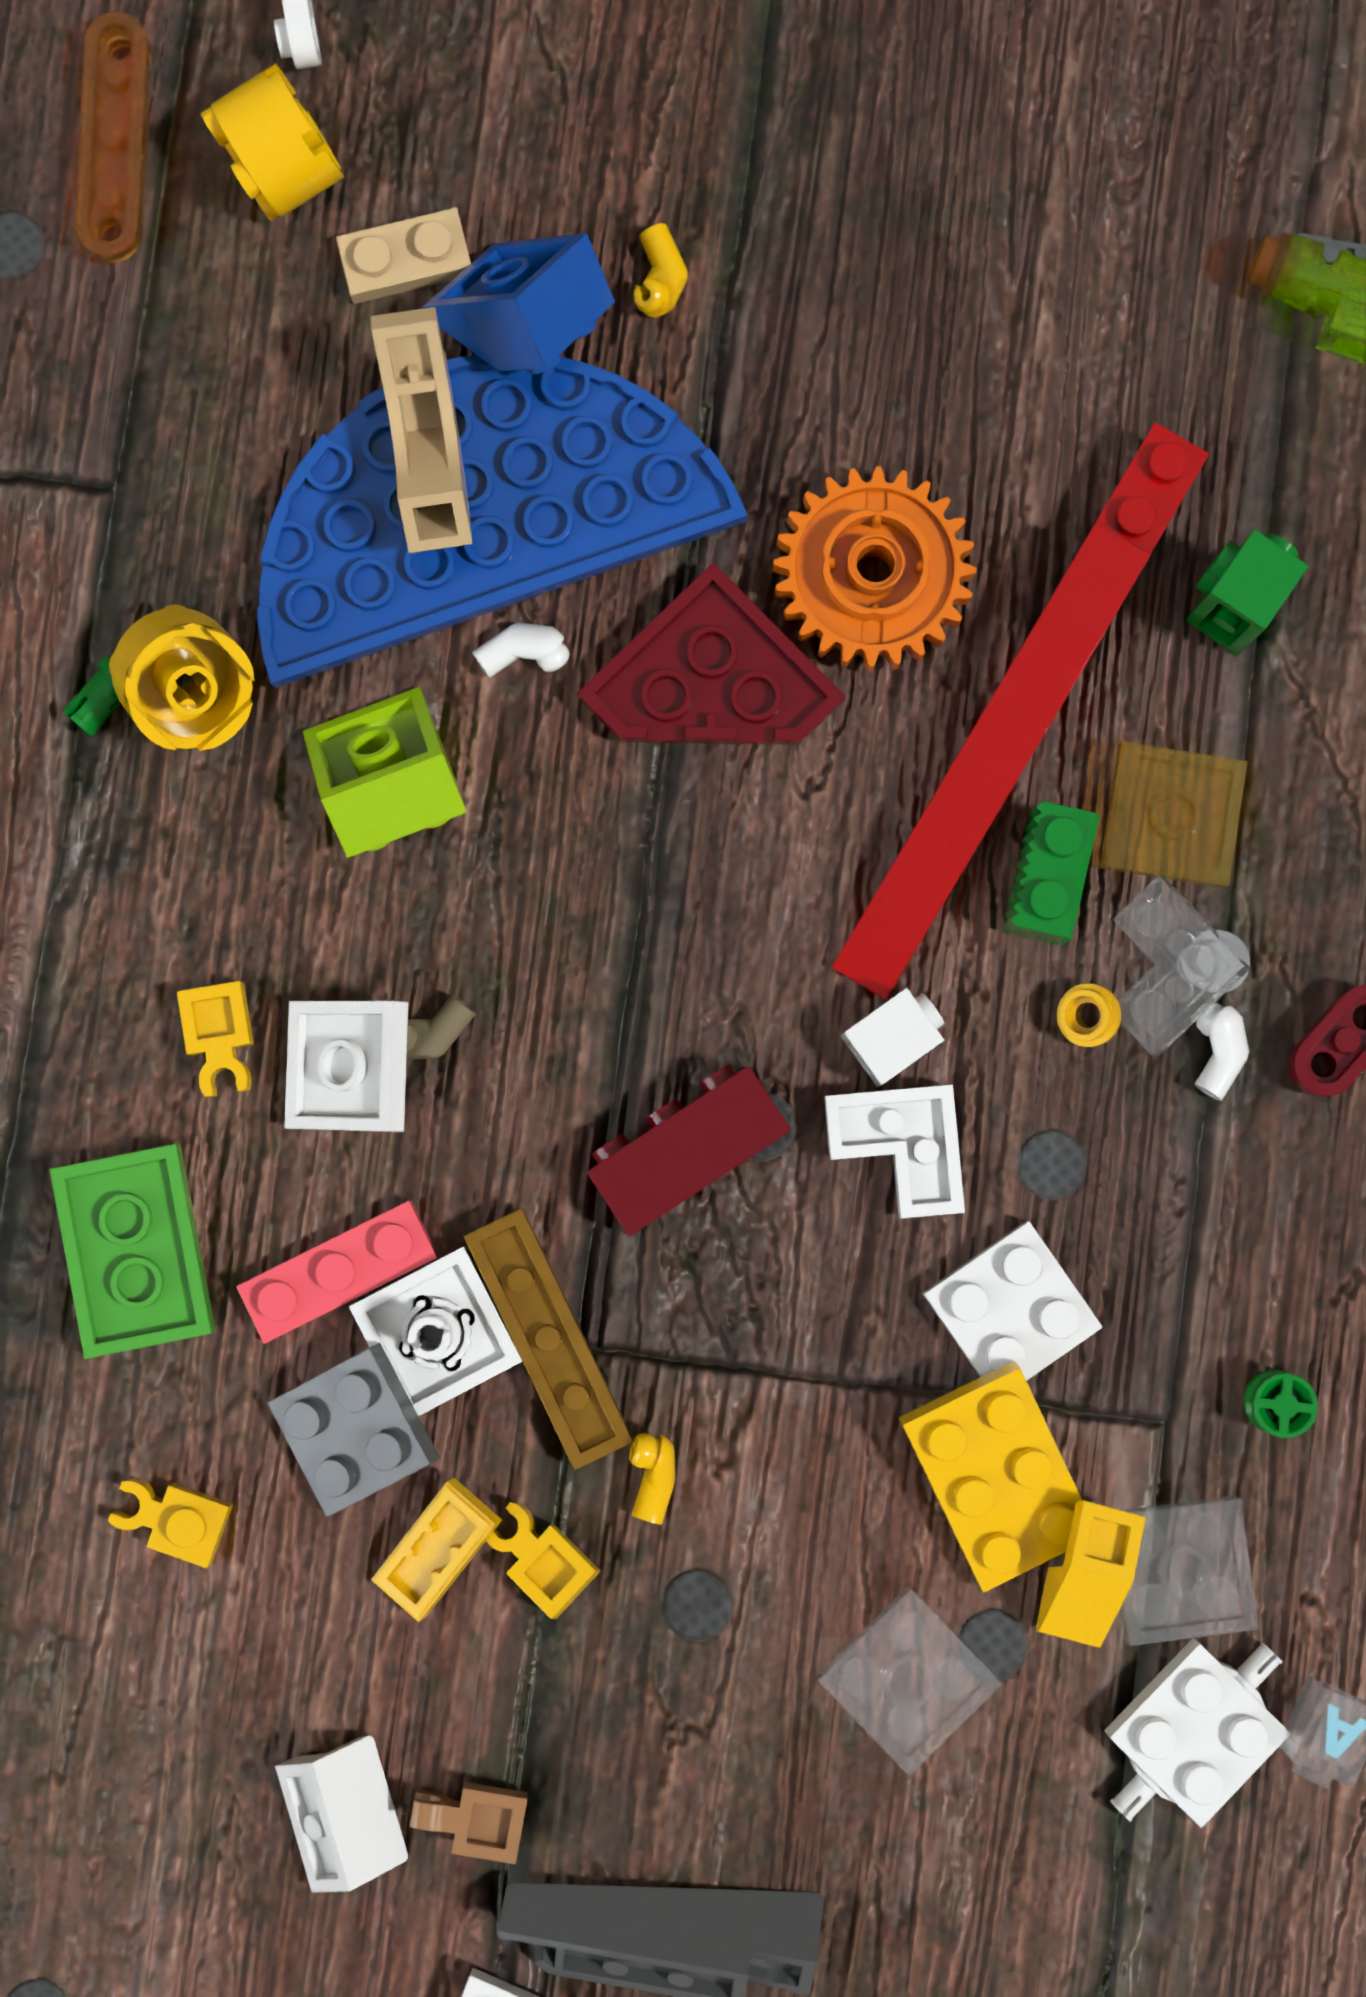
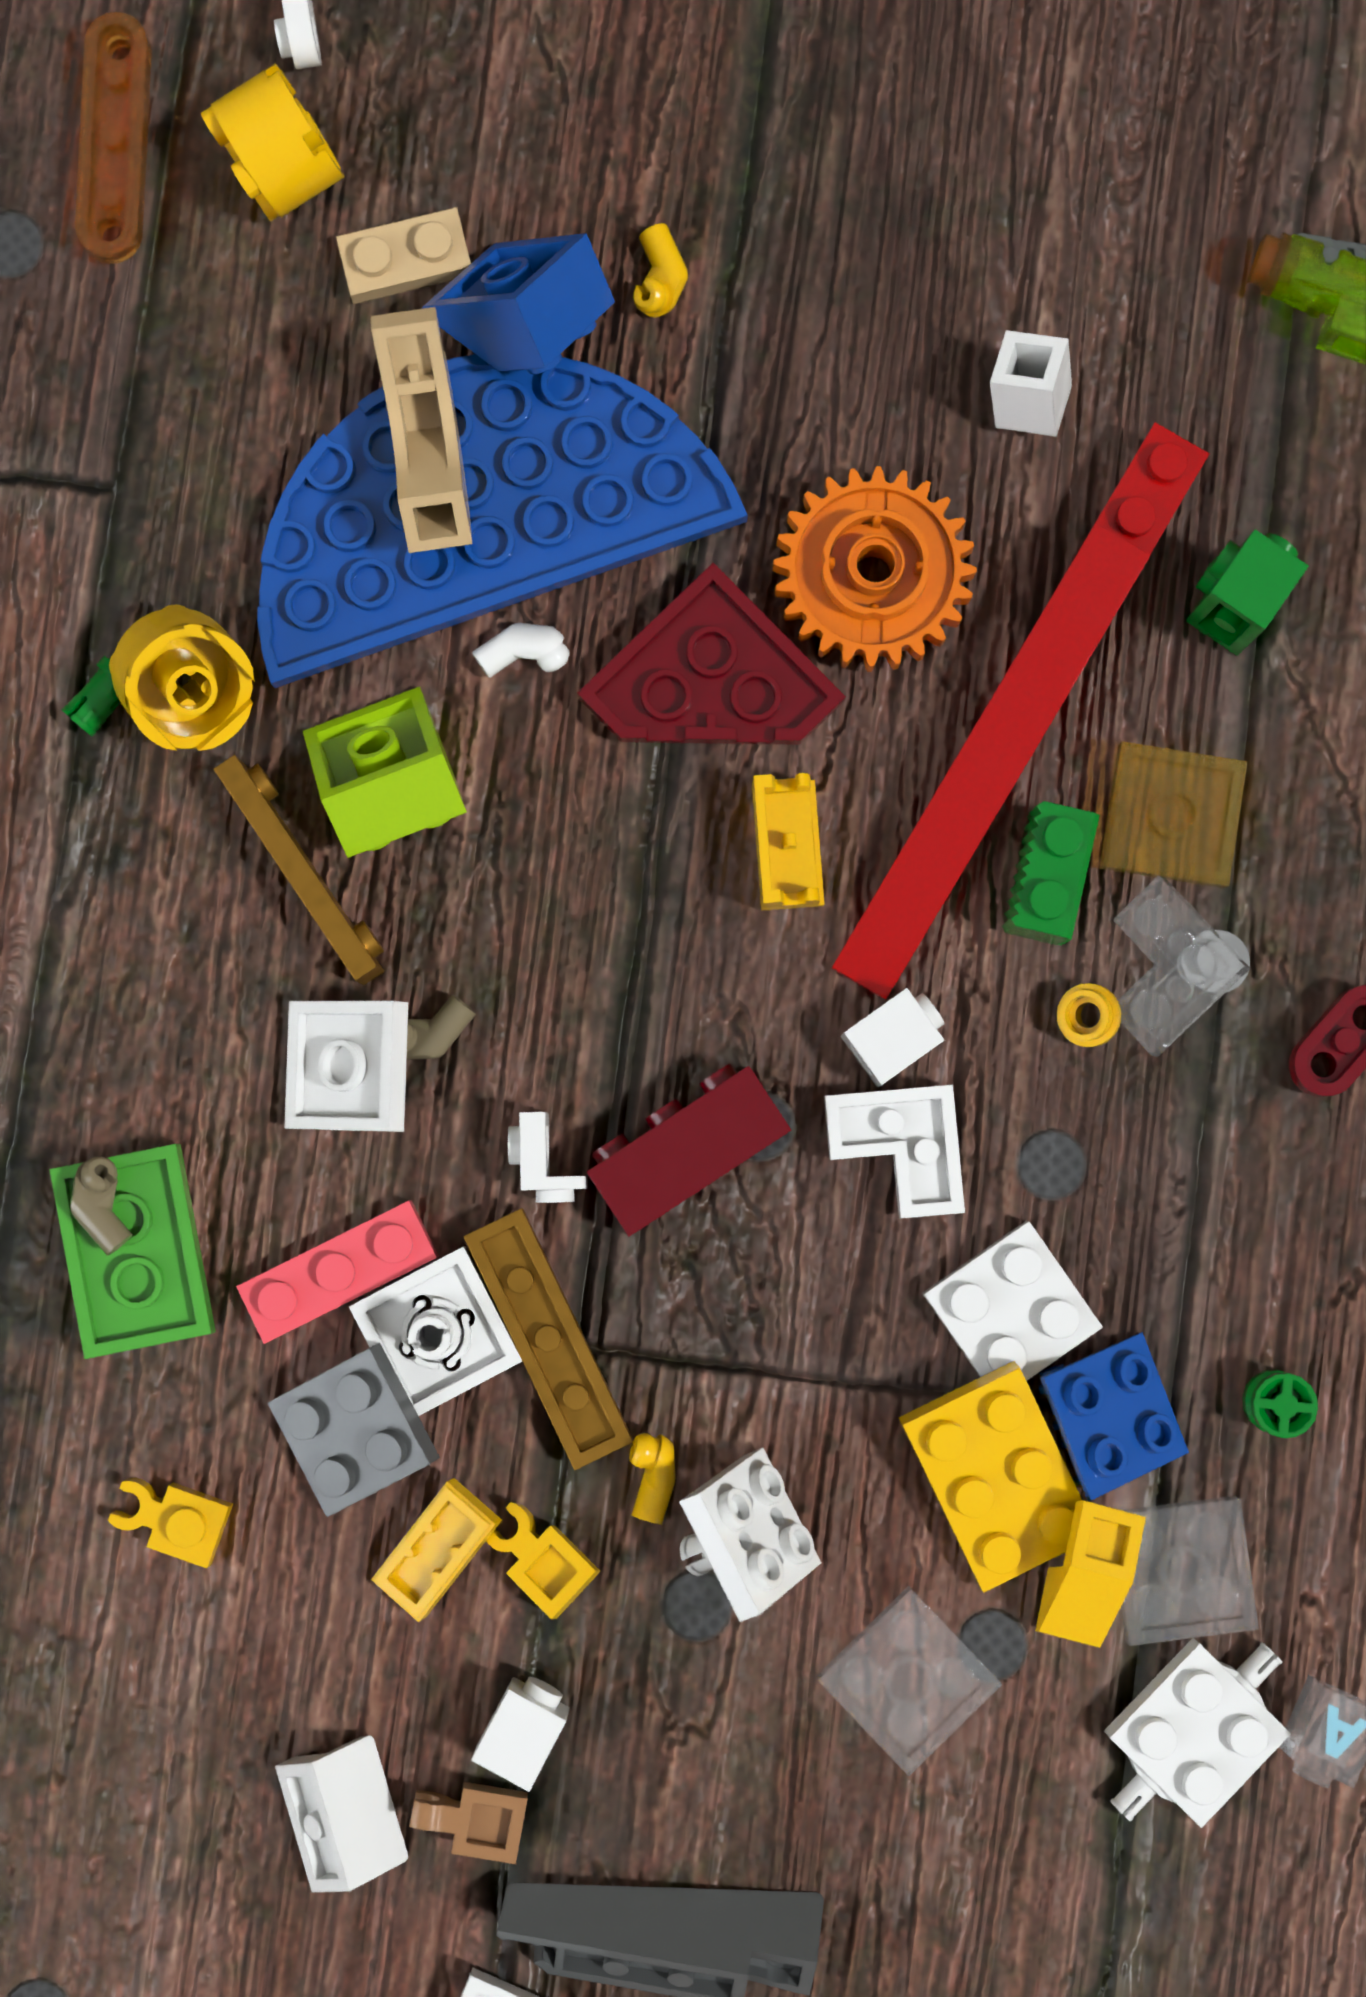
(93, 1203): none -> dark tan arm
(216, 1024): yellow plate -> none
(252, 793): none -> pearl gold plate
(522, 1731): none -> white brick
(530, 1149): none -> white bracket
(748, 1535): none -> white plate
(787, 842): none -> yellow hinge
(1031, 383): none -> white brick
(1113, 1416): none -> blue hinge
(1228, 1046): white arm -> none

